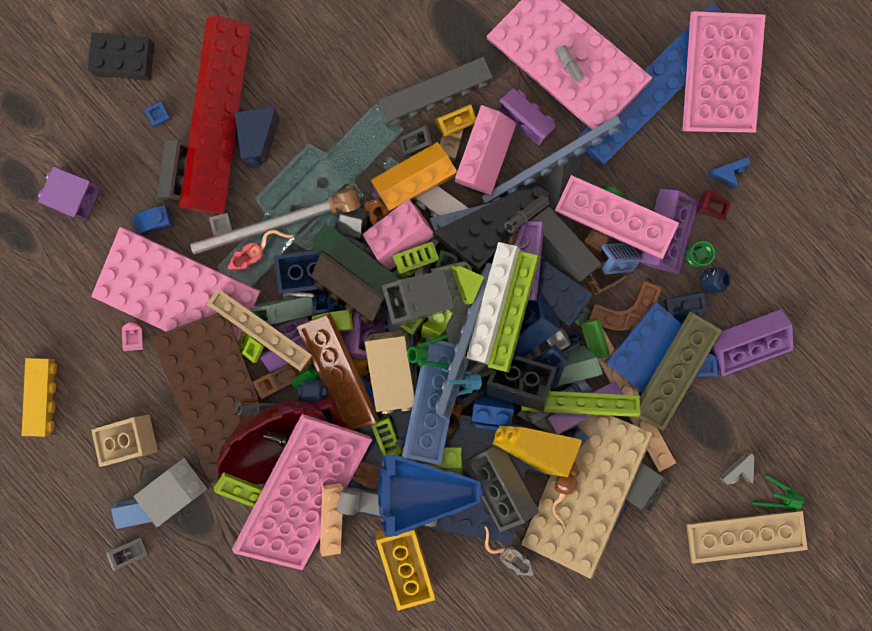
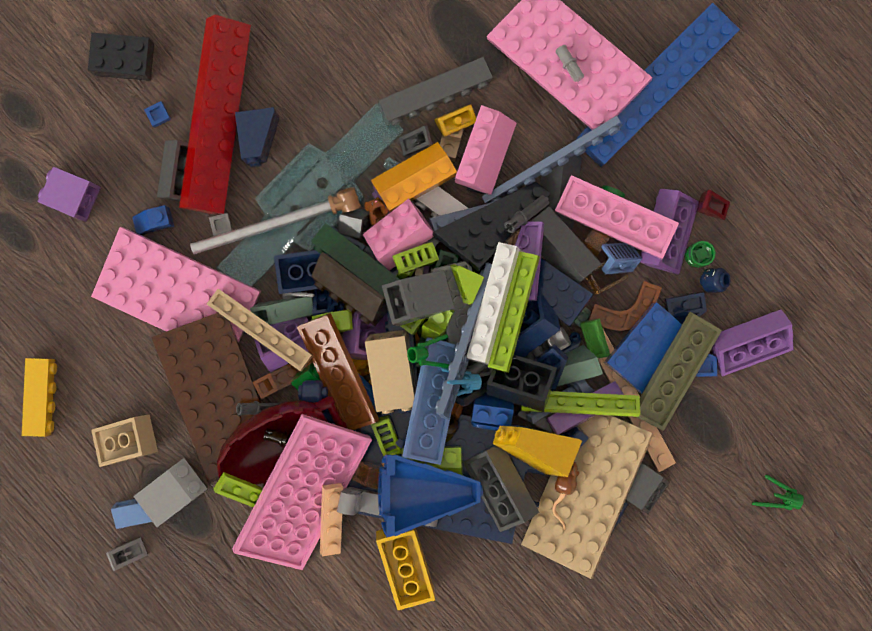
(132, 337): bright pink plate -> none
(250, 347): lime slope -> none
(251, 253): coral animal -> none
(511, 558): light grey animal -> none
(527, 116): medium lavender slope -> none
(723, 72): bright pink plate -> none
(726, 173): blue slope -> none
(742, 466): light grey slope -> none
(746, 536): tan plate -> none

